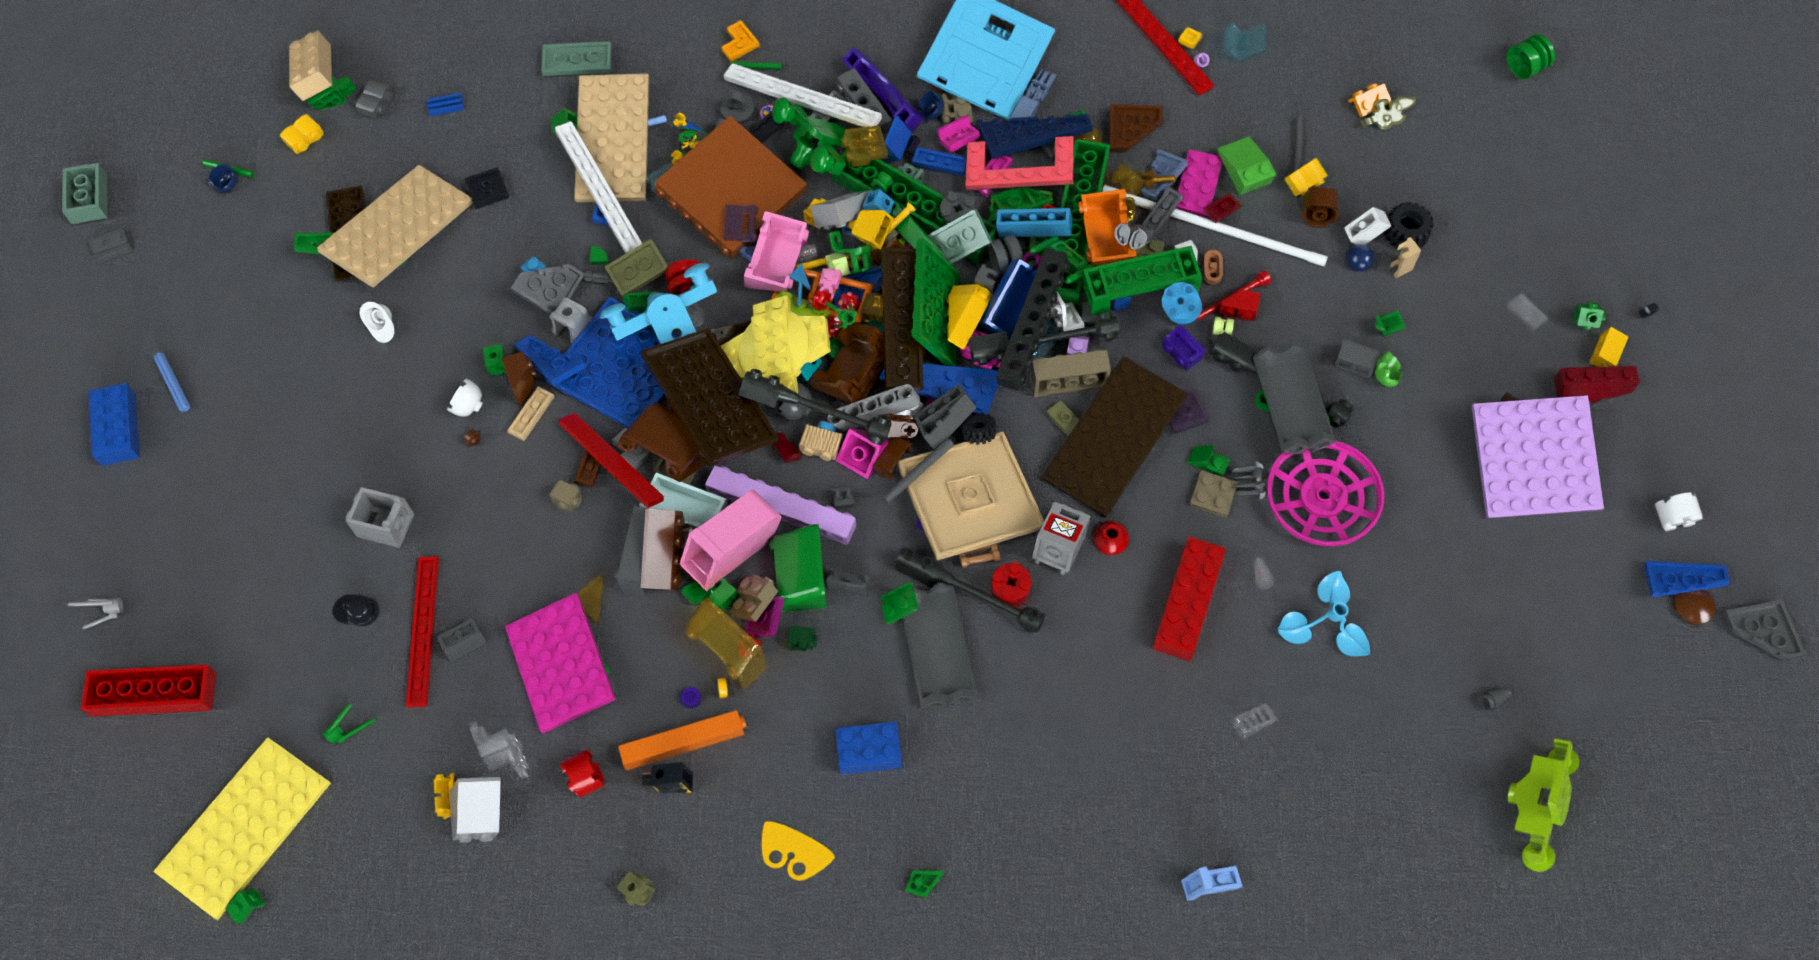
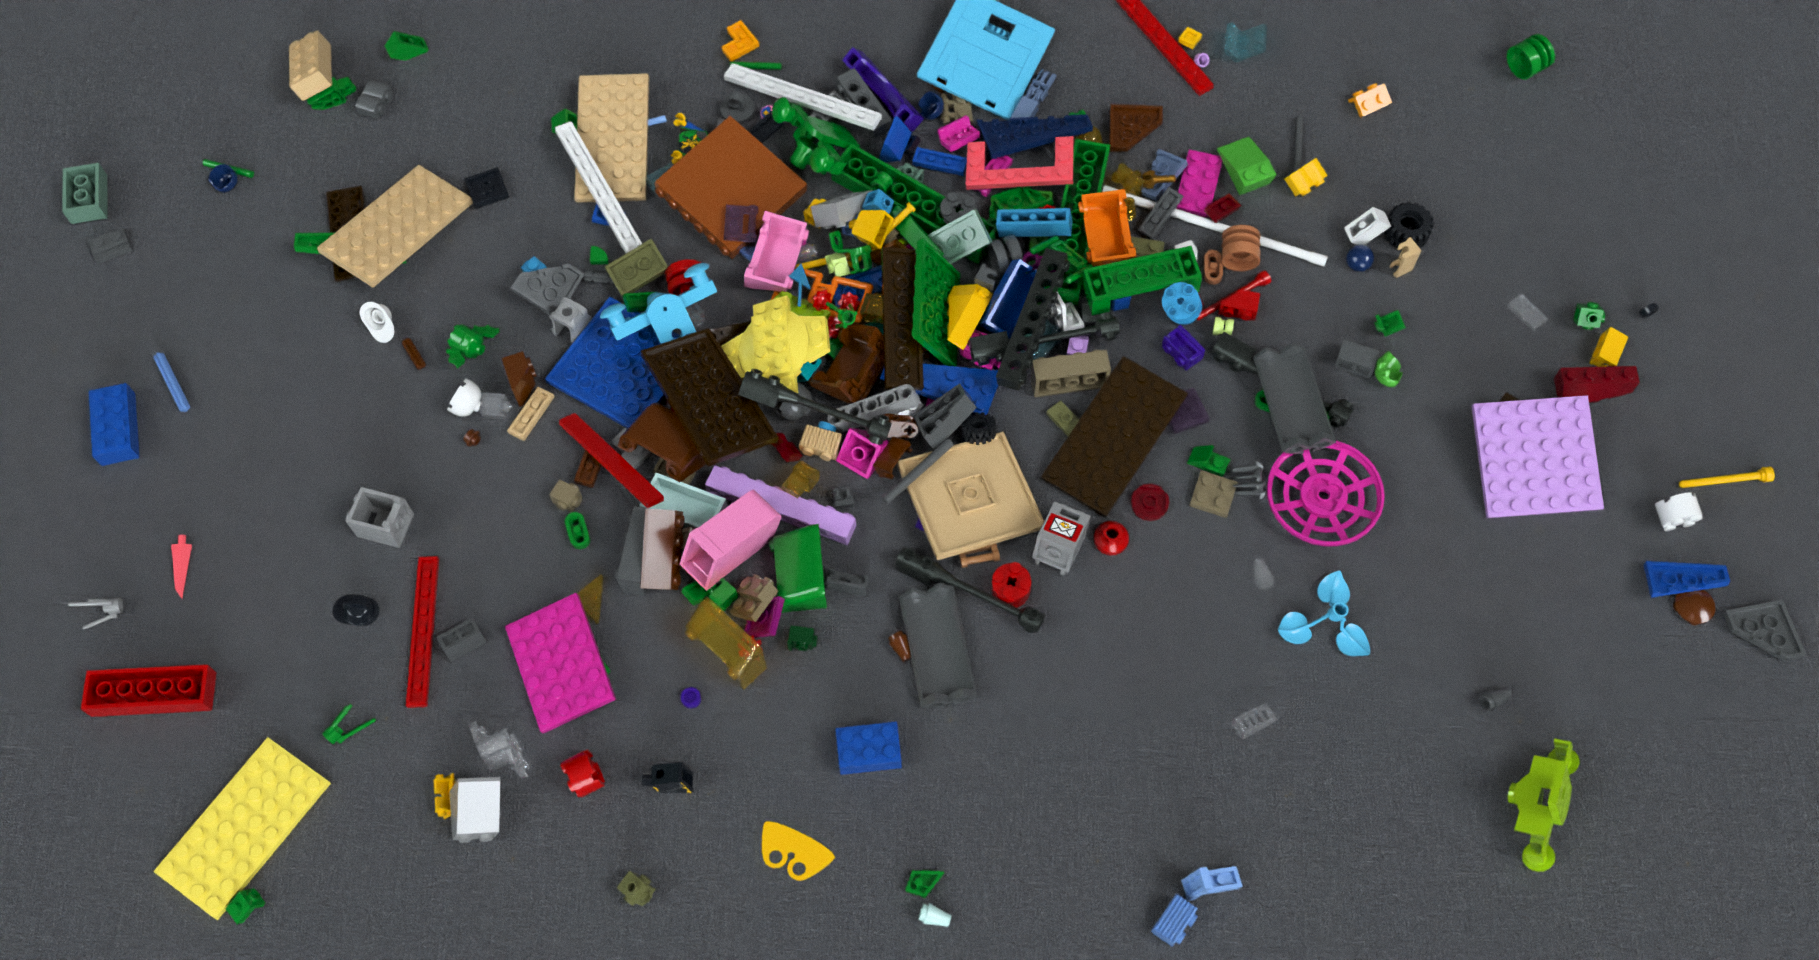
(180, 557): none -> coral bar
(301, 134): yellow brick -> none
(405, 46): none -> green slope
(414, 353): none -> reddish brown axle
(444, 102): blue tile -> none
(468, 342): none -> green helmet
(493, 359): green brick -> none
(494, 405): none -> clear brick
(548, 360): blue wing -> none
(576, 58): sand green plate -> none
(577, 532): none -> green plate
(682, 740): orange brick -> none
(722, 688): yellow tile -> none
(802, 478): none -> clear yellow brick
(830, 280): bright pink plate -> none
(864, 145): clear yellow plate -> none
(899, 603): green plate -> none
(900, 645): none -> reddish brown cone
(934, 916): none -> light aqua cone
(1137, 235): piece -> none
(1150, 502): none -> dark red tile
(1174, 921): none -> medium blue brick
(1189, 599): red brick -> none
(1241, 248): none -> nougat wheel
(1320, 206): reddish brown brick -> none
(1387, 117): piece -> none
(1765, 474): none -> yellow piece

